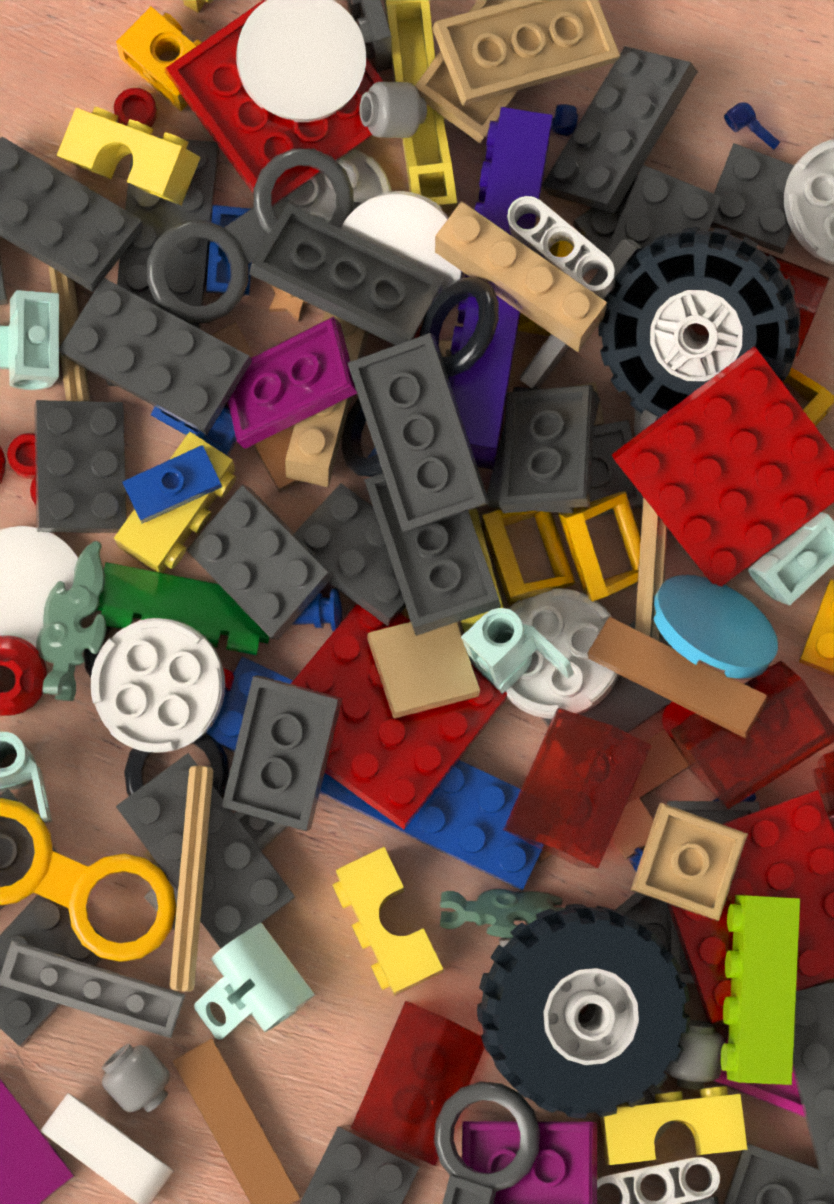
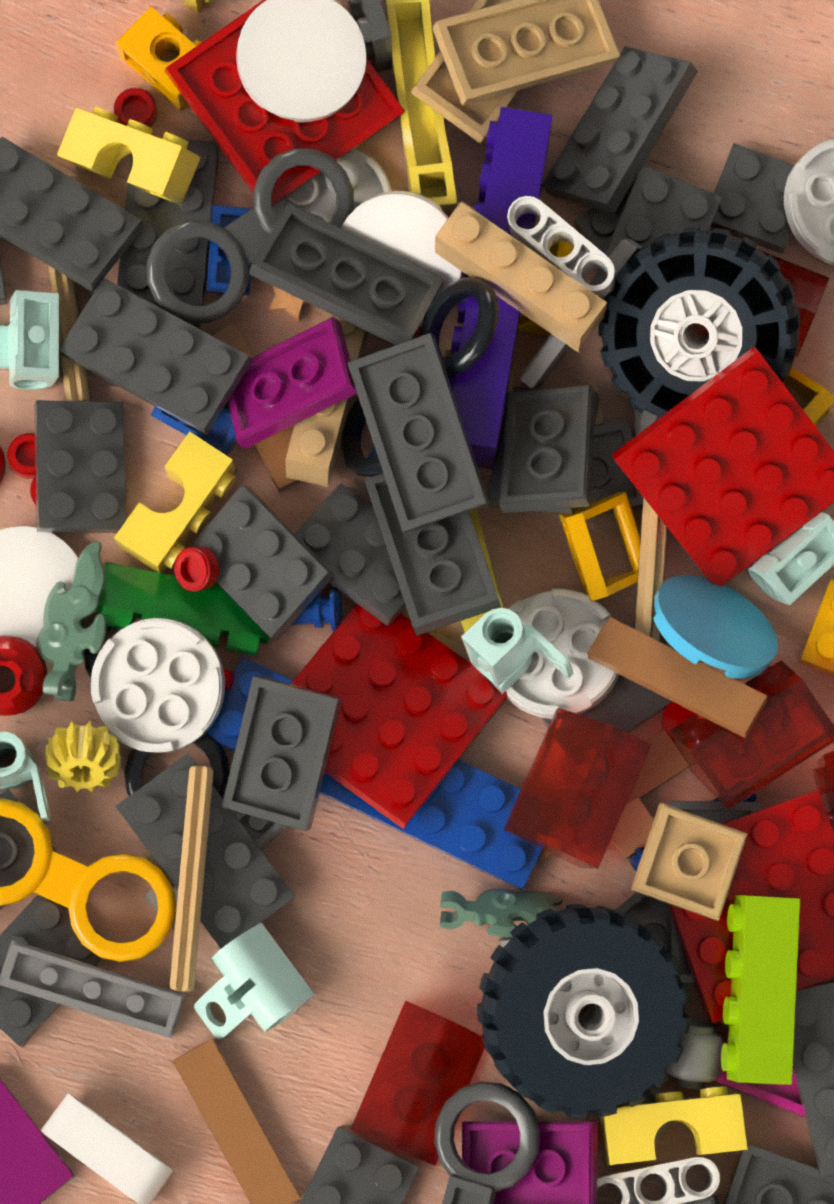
(82, 757): none -> light yellow gear
(135, 1078): light grey head -> none
(172, 484): blue plate -> none
(196, 568): none -> red tile
(392, 109): light grey head -> none
(401, 959): light yellow arch -> none
(423, 668): tan tile -> none
(505, 561): yellow tile -> none
(564, 119): clear blue hand -> none
(744, 115): clear blue hand -> none

